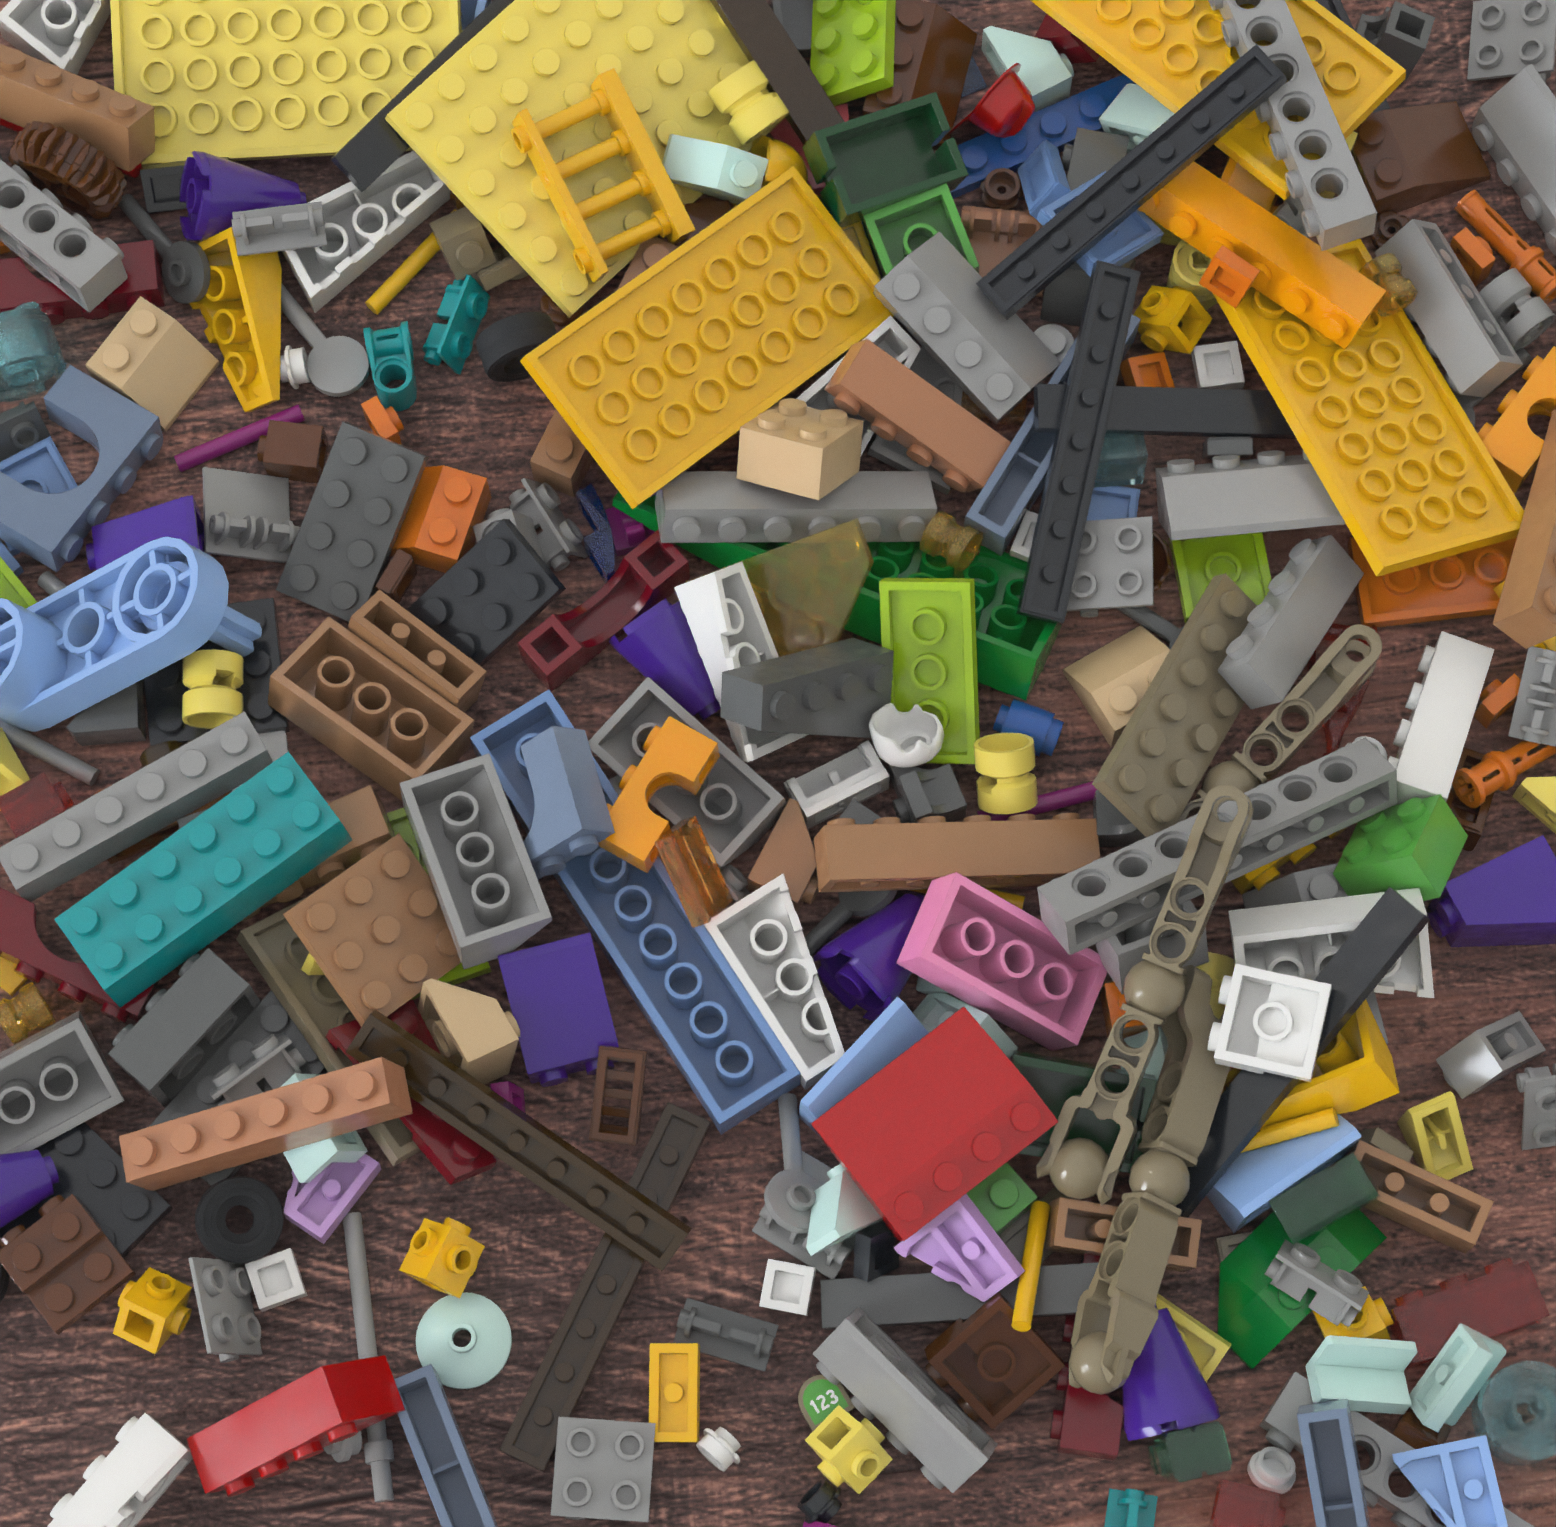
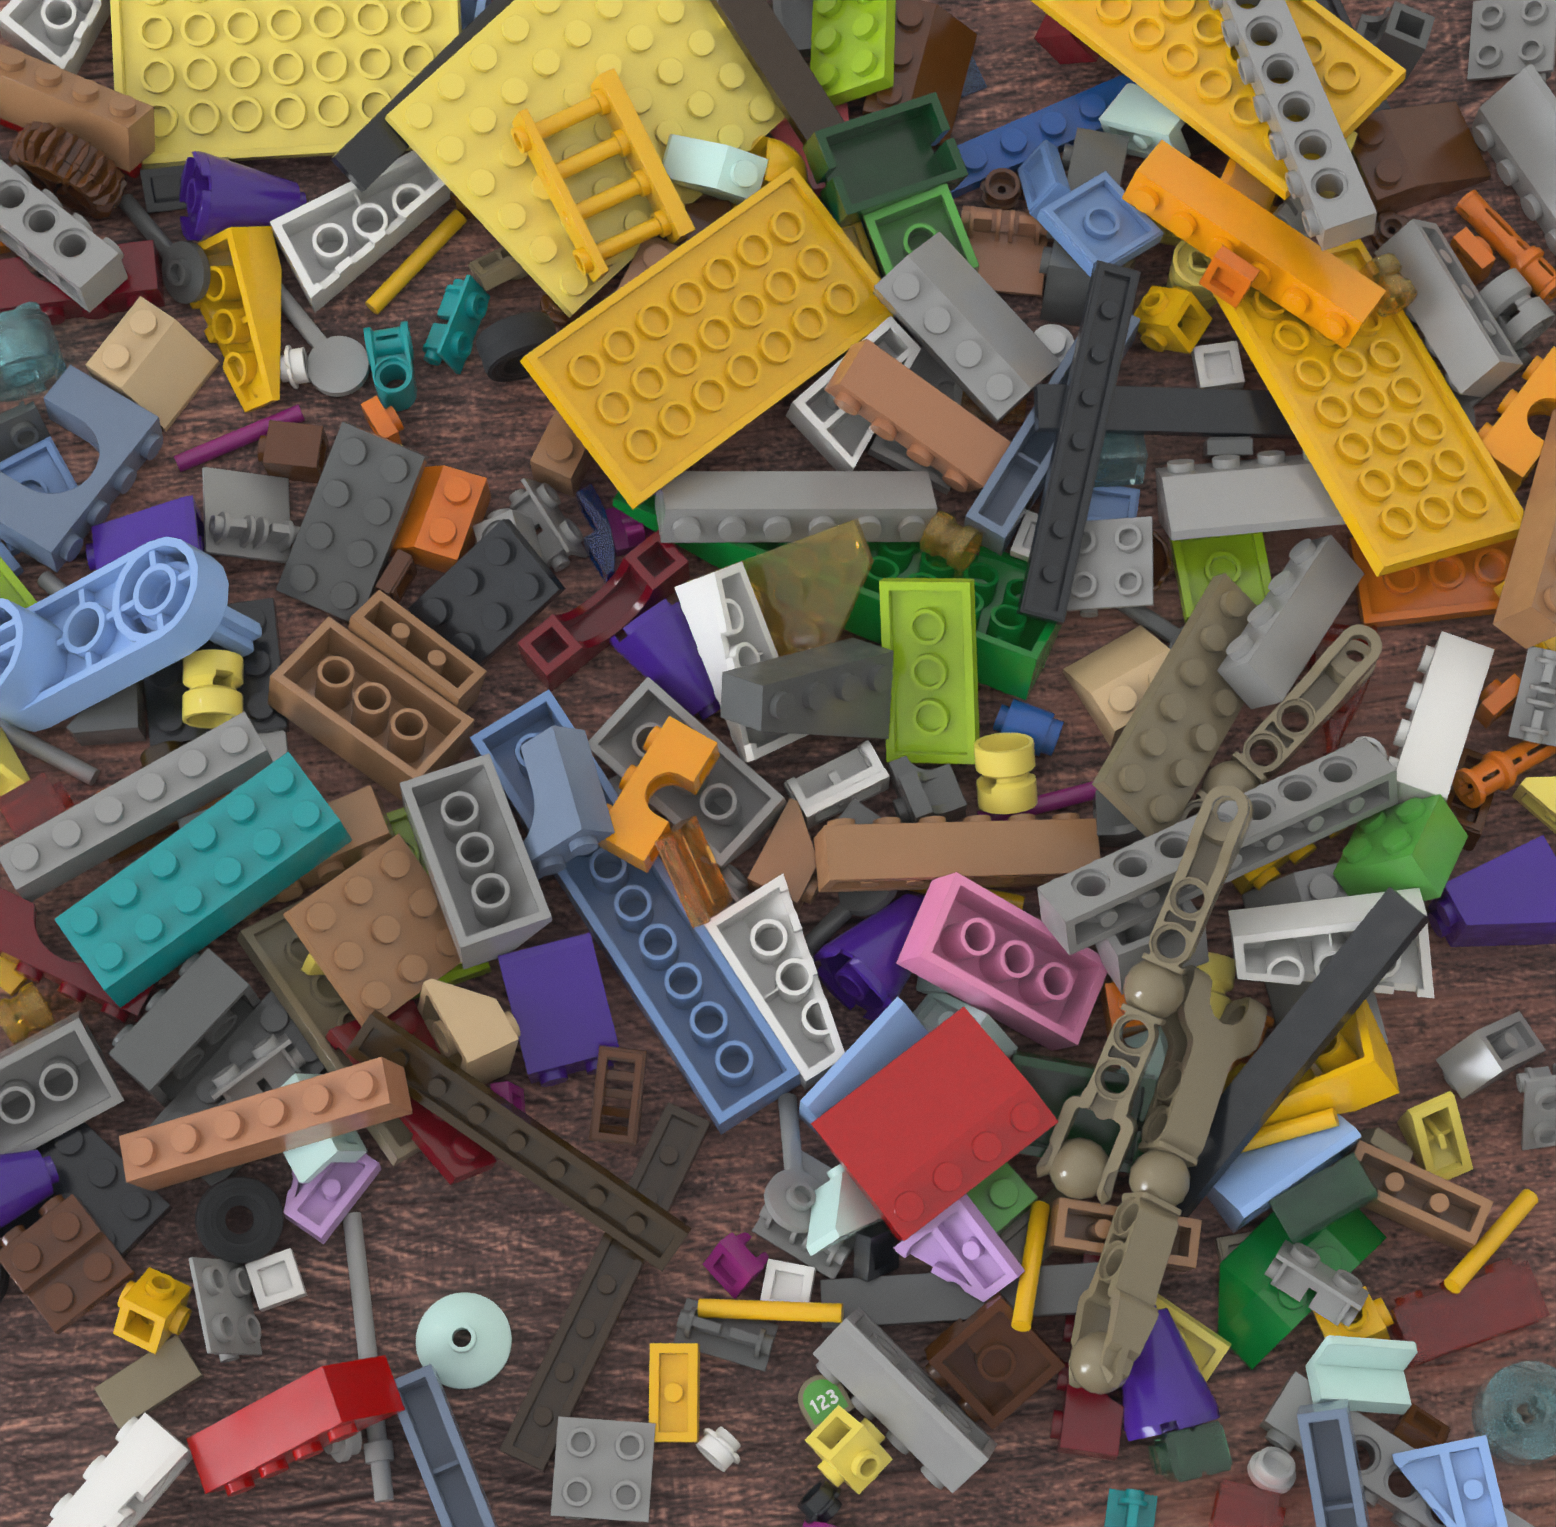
(149, 1382): none -> dark tan tile
(279, 228): light grey hinge -> none
(442, 1256): yellow brick -> none
(463, 242): dark tan brick -> none
(734, 1264): none -> magenta tile
(748, 102): light yellow wheel -> none
(770, 1310): none -> yellow bar
(800, 449): tan brick -> none
(906, 737): white hair -> none
(1003, 107): red piece -> none
(1041, 69): light aqua slope -> none
(1132, 181): black tile -> none
(1147, 371): orange plate -> none
(1270, 1022): white plate -> none
(1455, 1377): light aqua panel -> none
(1491, 1241): none -> yellow bar

